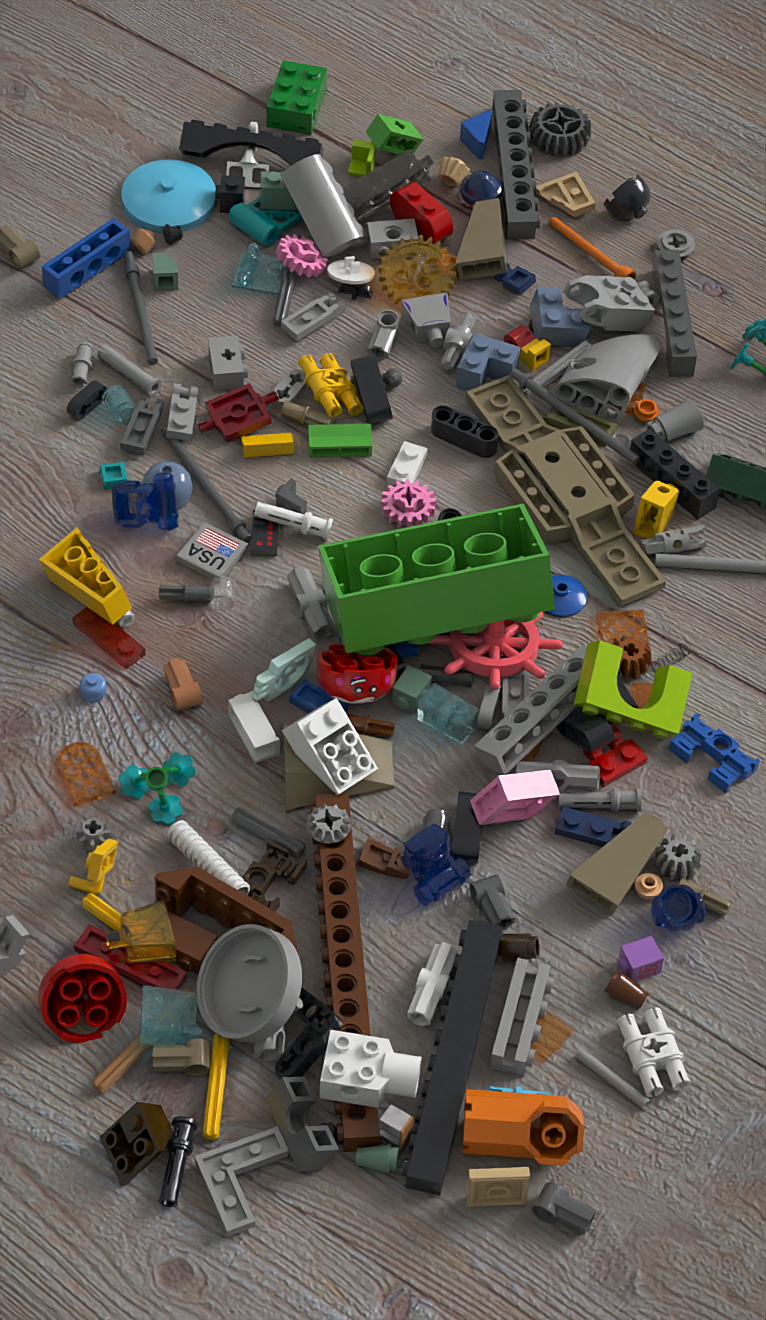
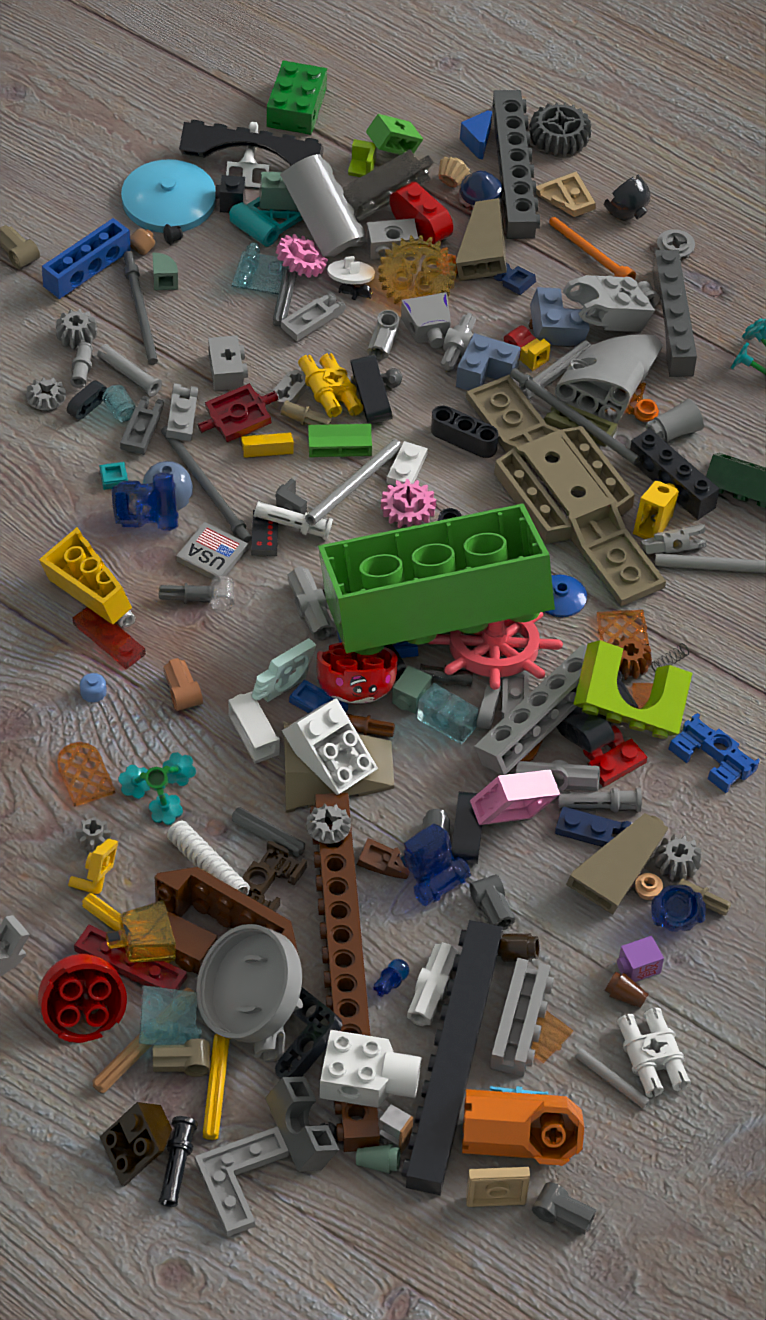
(44, 401): none -> light grey gear
(76, 328): none -> light grey gear
(353, 482): none -> light grey piece
(391, 976): none -> clear blue axle

